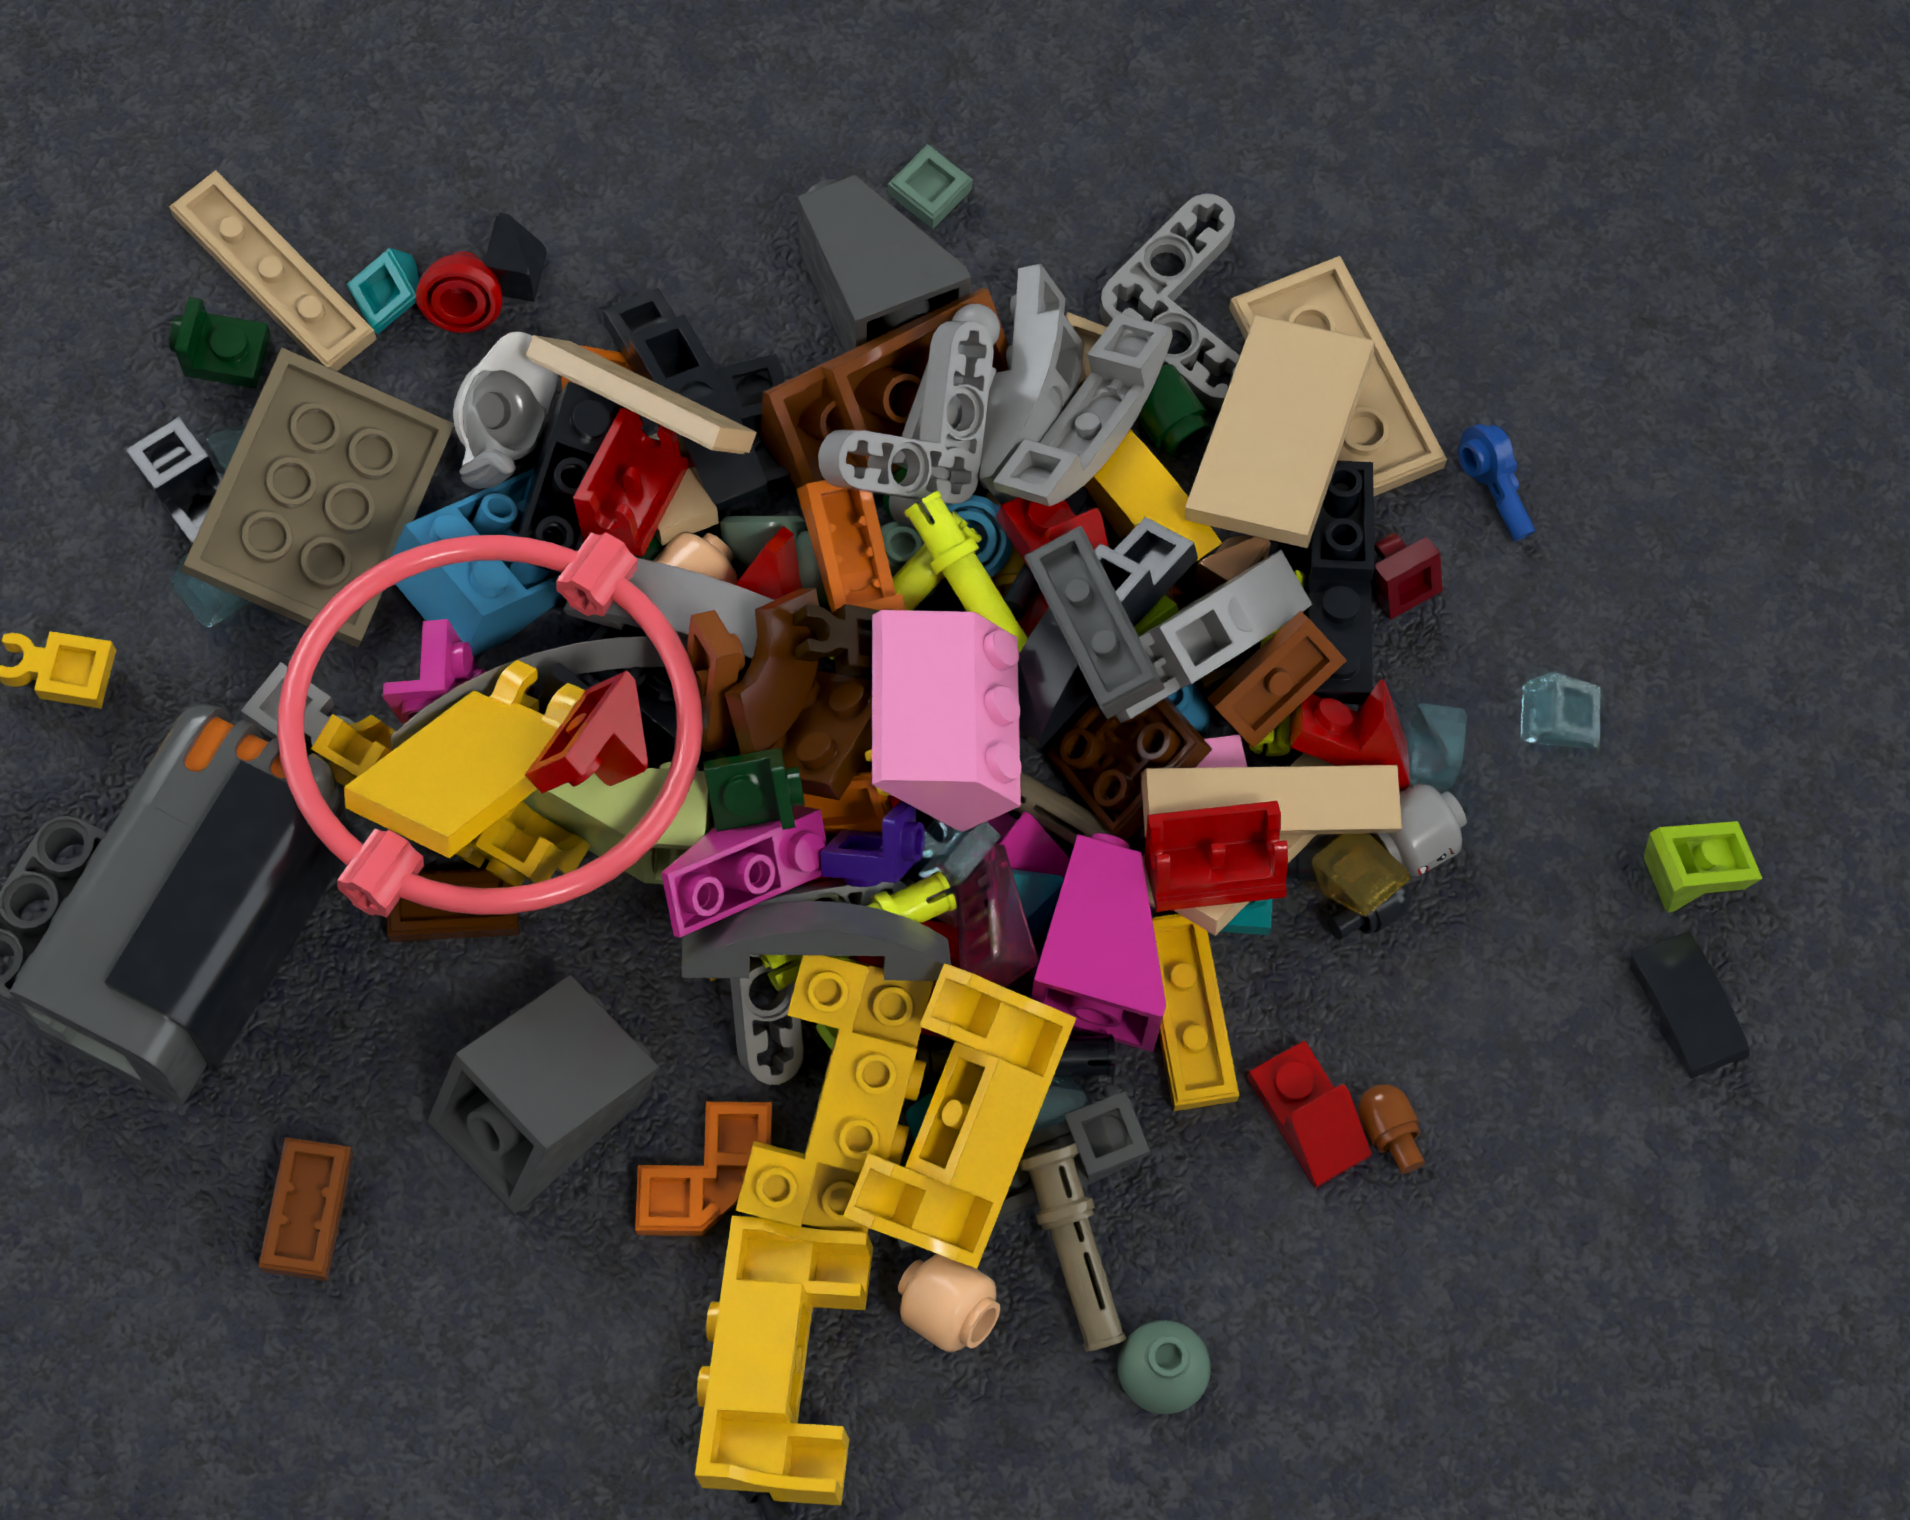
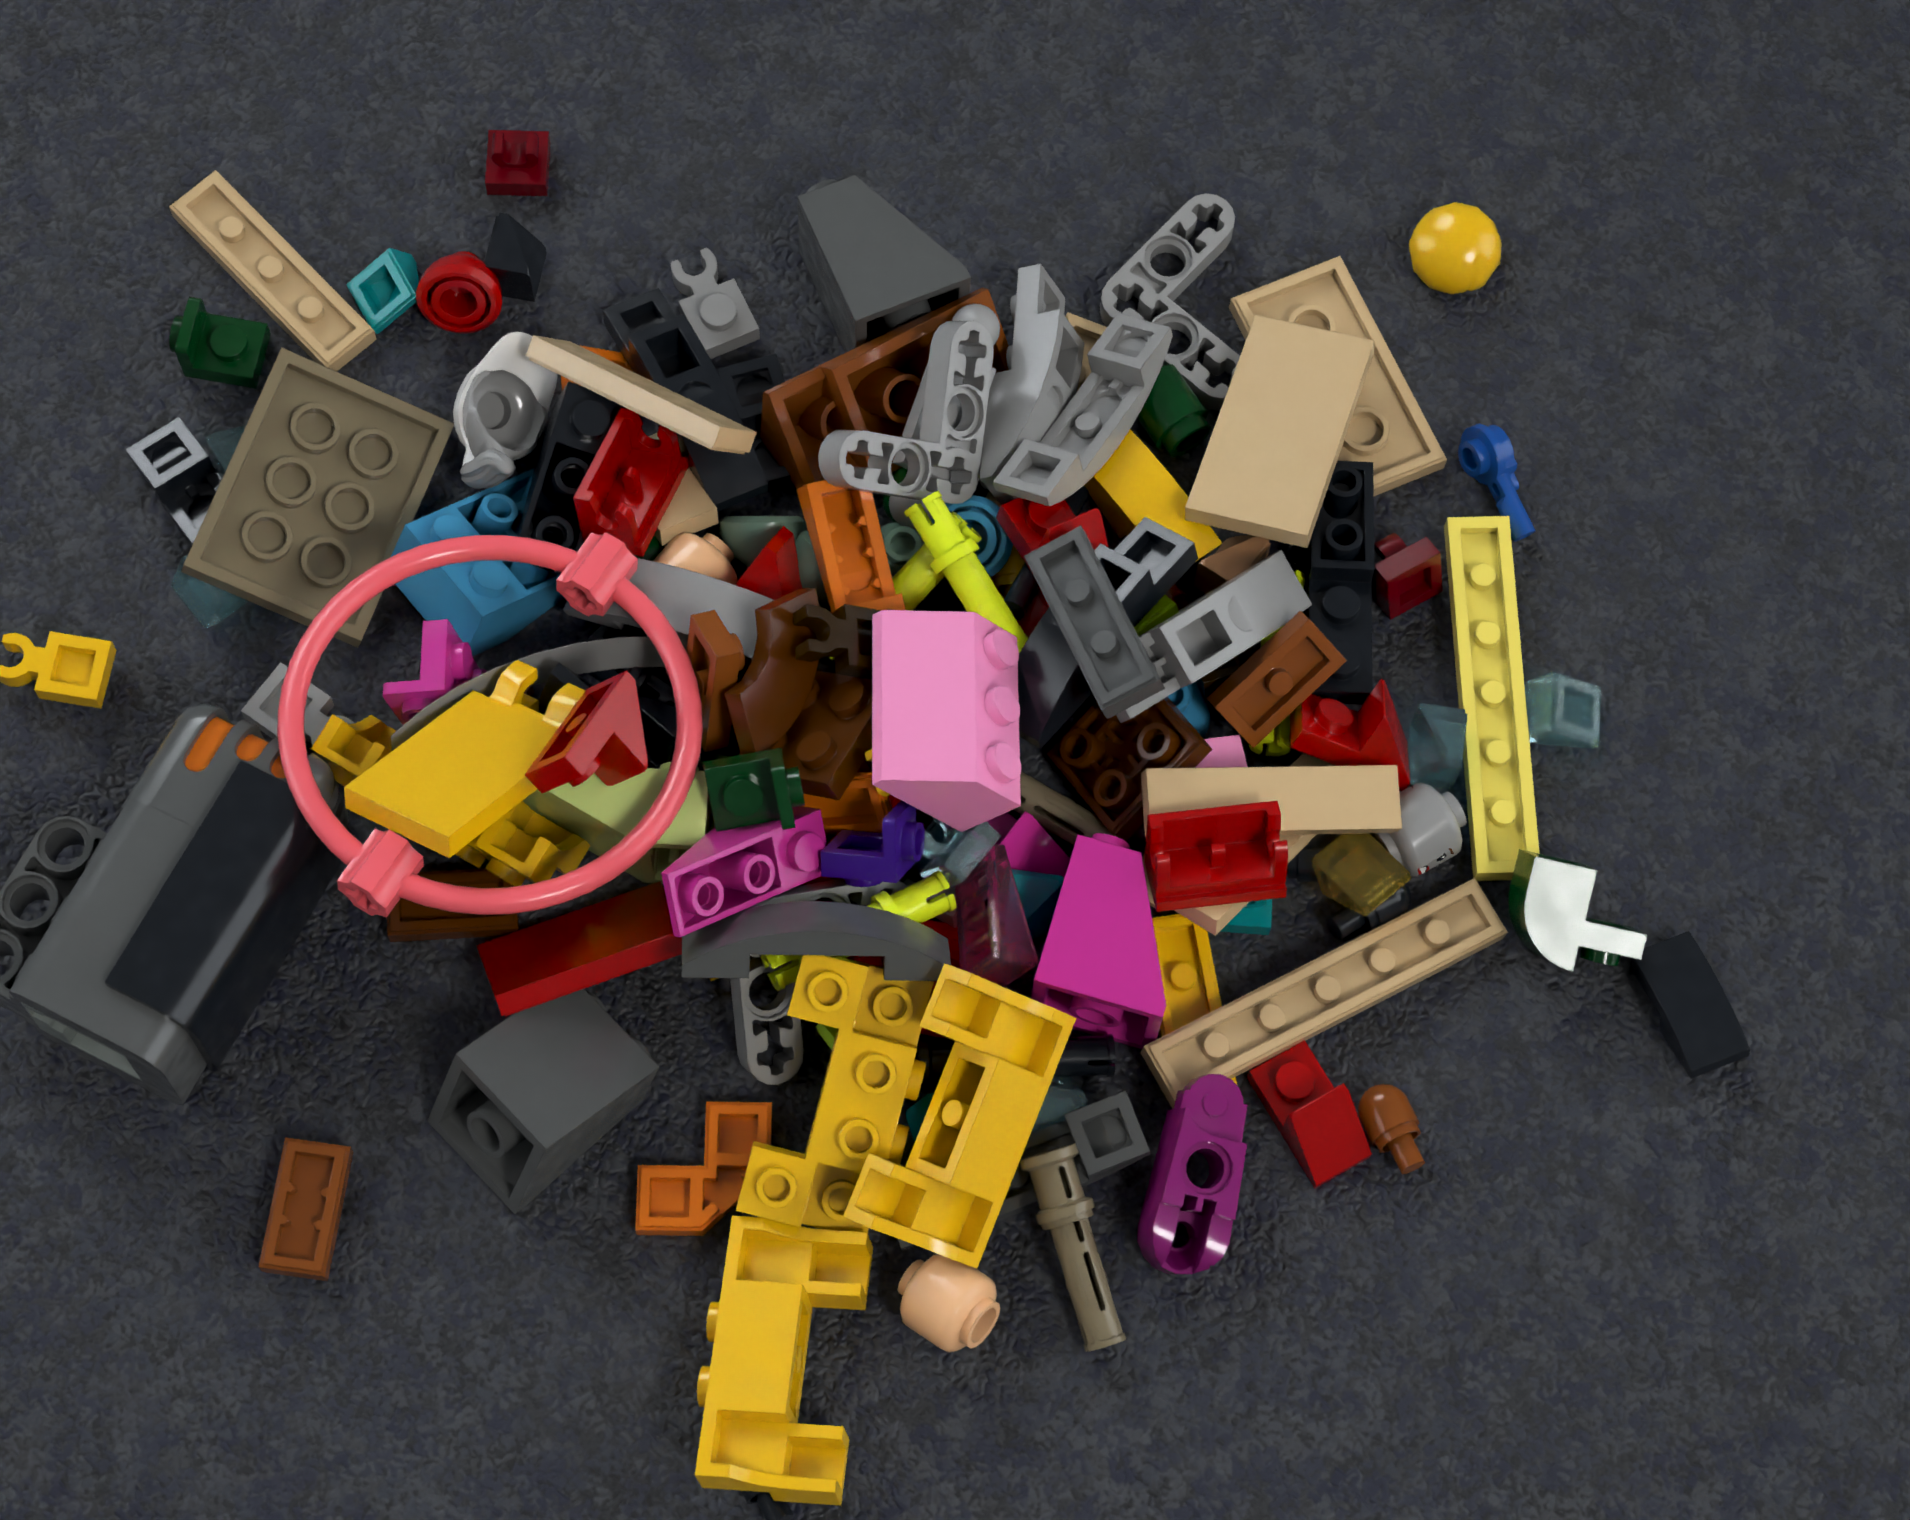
(517, 163): none -> dark red tile
(580, 949): none -> red tile
(714, 310): none -> light grey plate
(930, 186): sand green tile -> none
(1164, 1367): sand green brick -> none
(1206, 1120): none -> magenta piece
(1327, 990): none -> tan tile
(1455, 248): none -> yellow hair
(1491, 693): none -> light yellow plate
(1550, 911): none -> brick
(1698, 861): lime slope -> none

